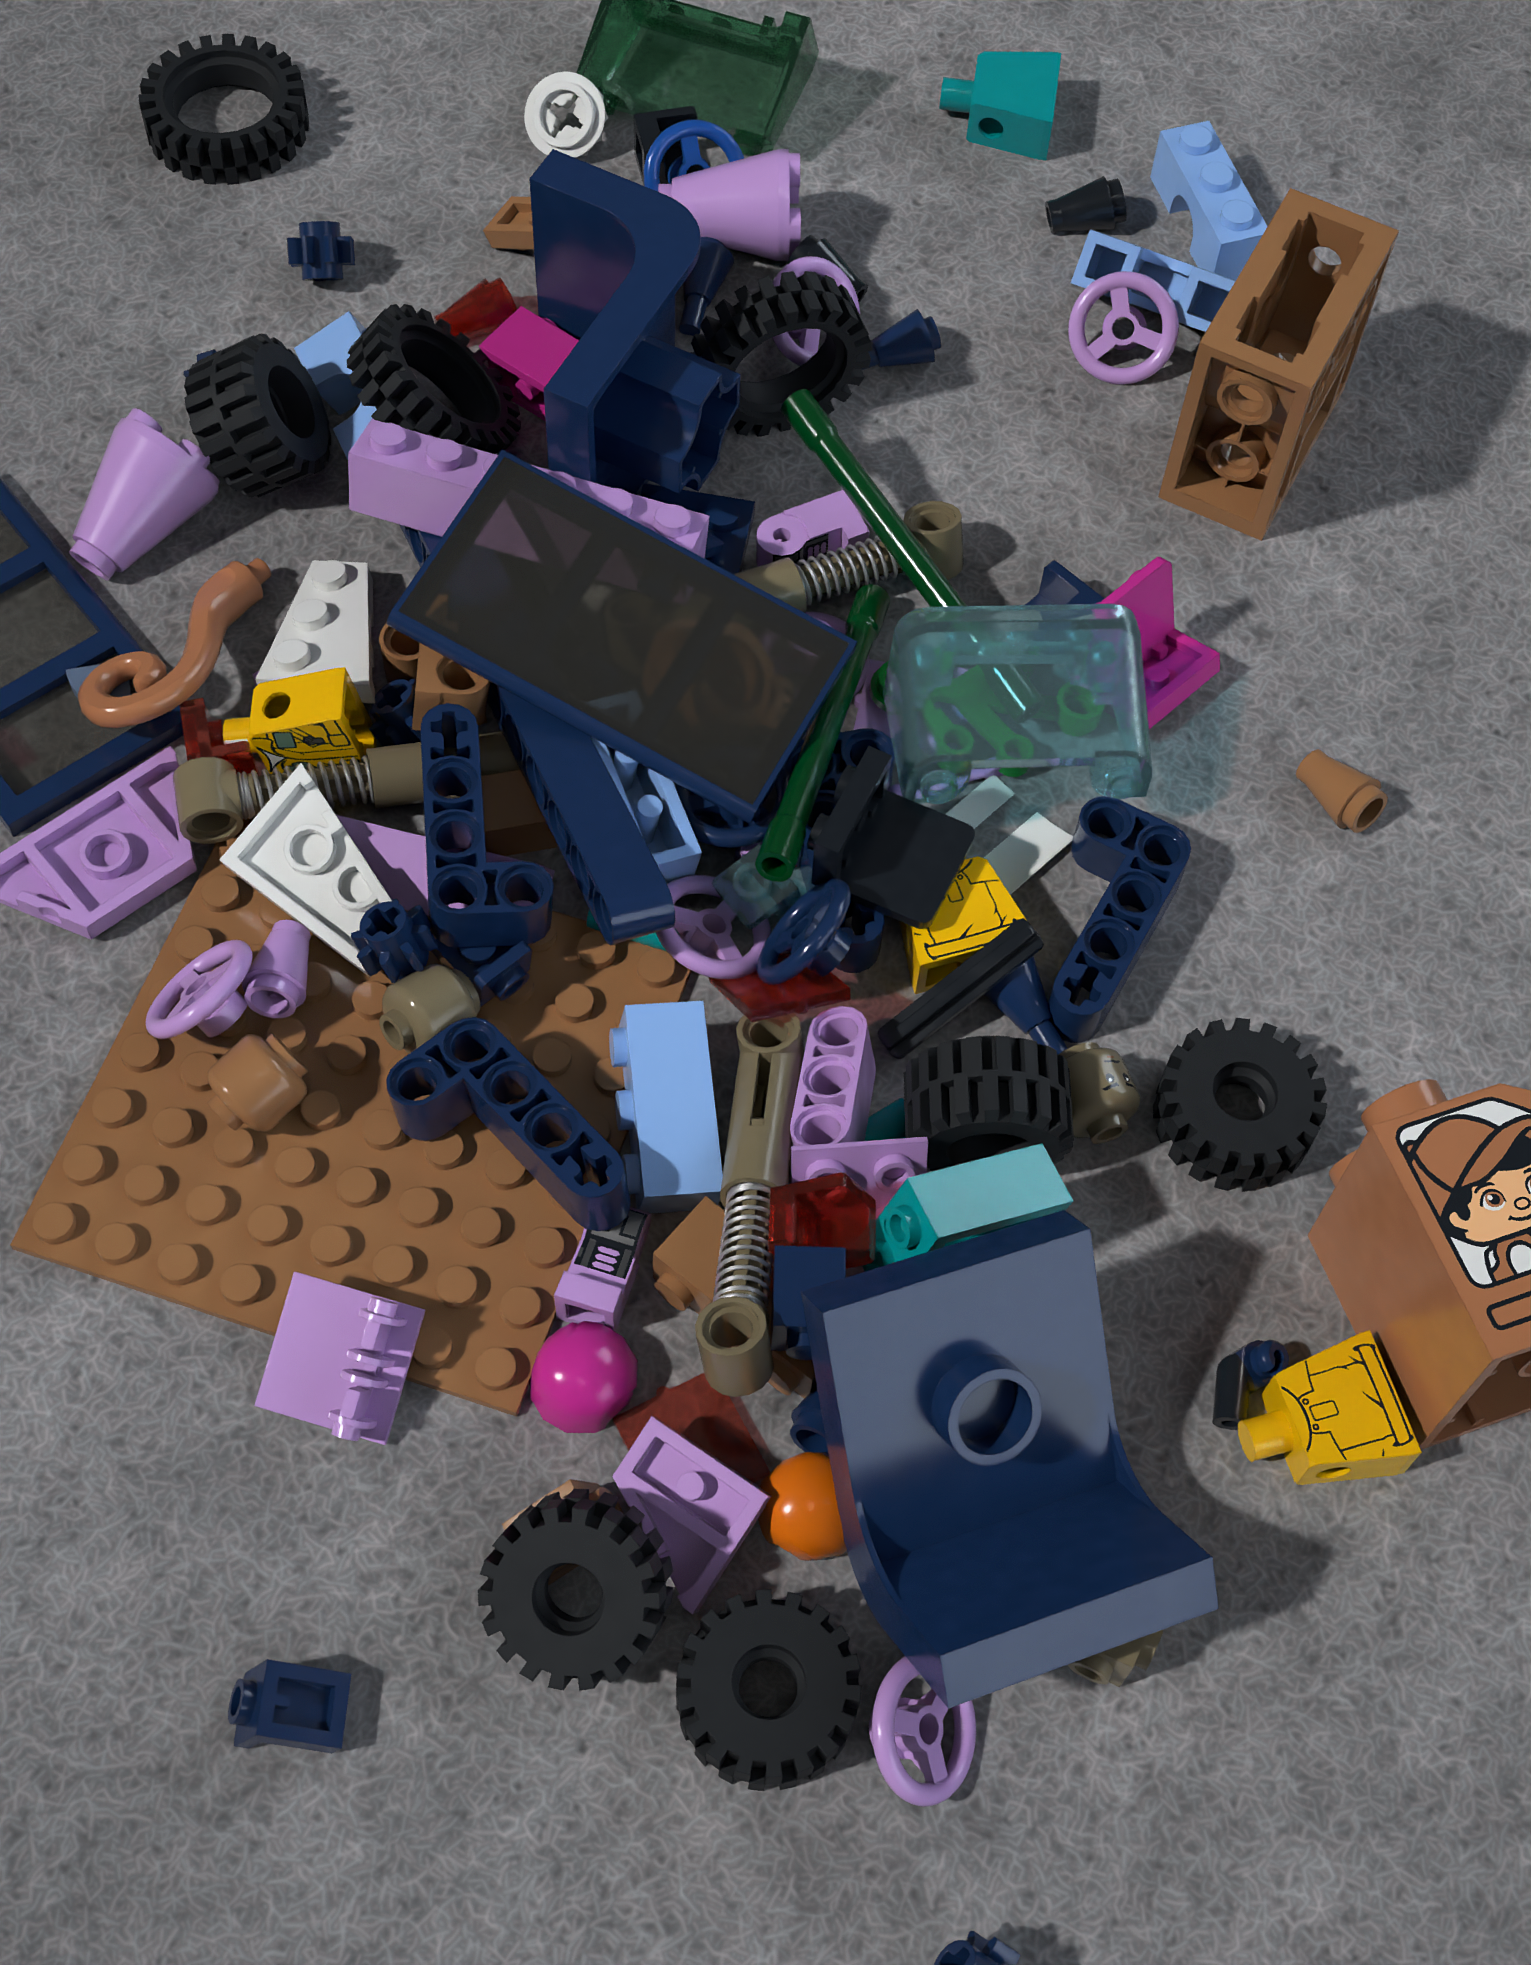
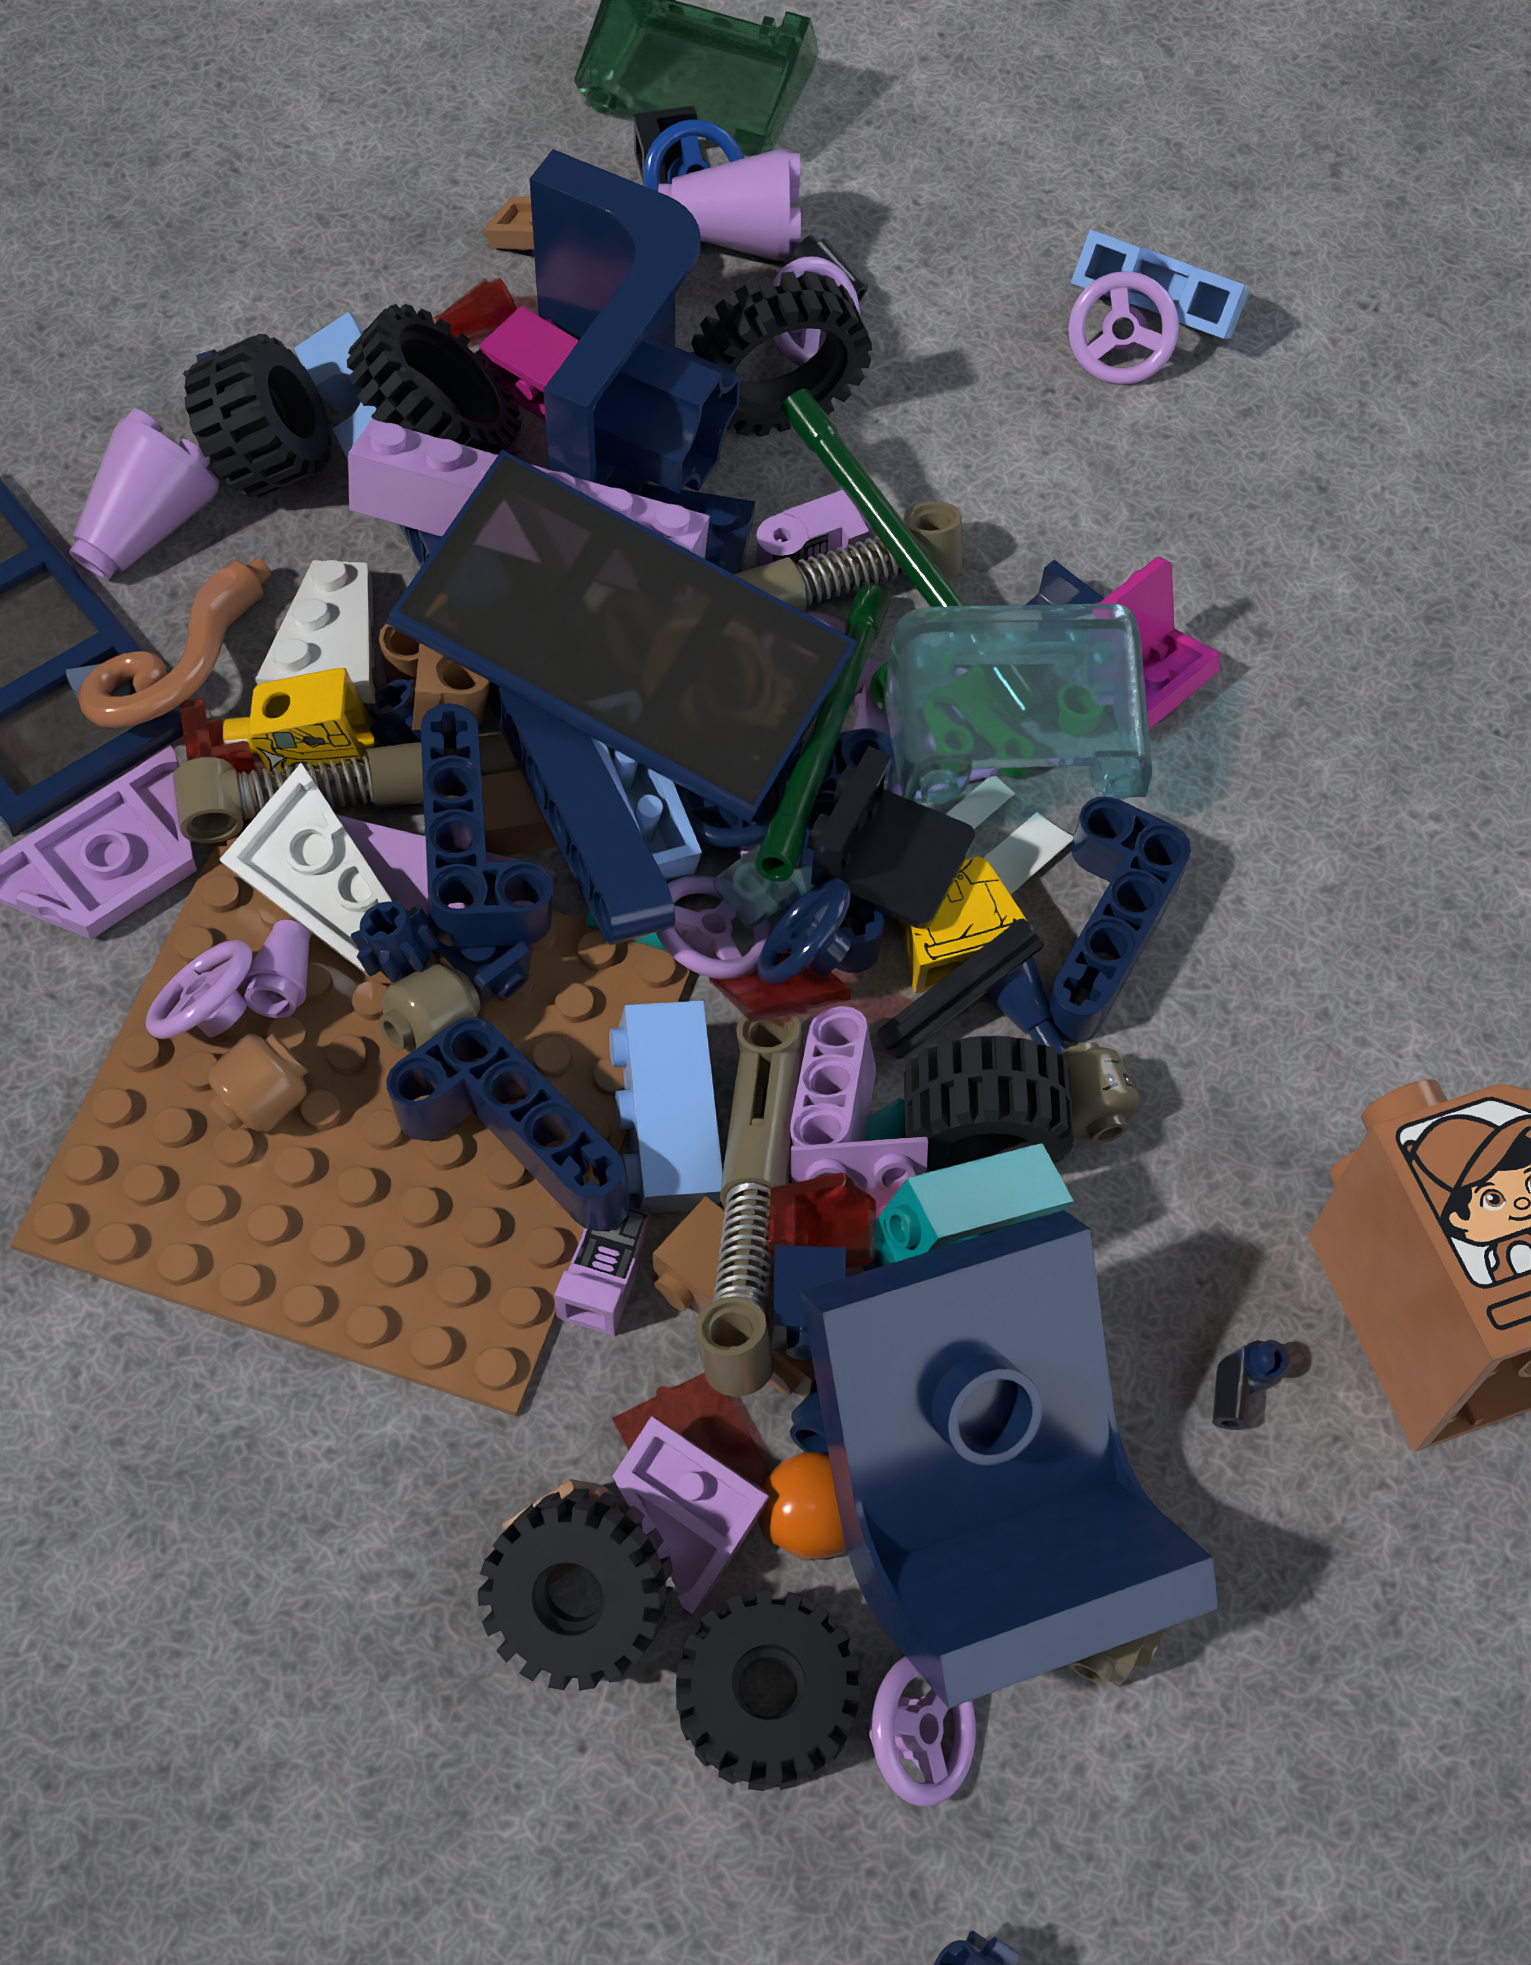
(220, 66): black tyre -> none
(290, 1706): dark blue bracket -> none
(320, 251): dark blue gear -> none
(340, 1358): lavender hinge -> none
(563, 90): white gear -> none
(583, 1377): dark pink hair -> none
(704, 283): dark blue cone -> none
(906, 342): dark blue cone -> none
(1008, 101): teal torso -> none
(1092, 207): black cone -> none
(1198, 176): light blue arch -> none
(1231, 1145): black tyre -> none
(1275, 363): medium nougat piece -> none
(1333, 1417): yellow torso -> none
(1344, 792): medium nougat cone -> none

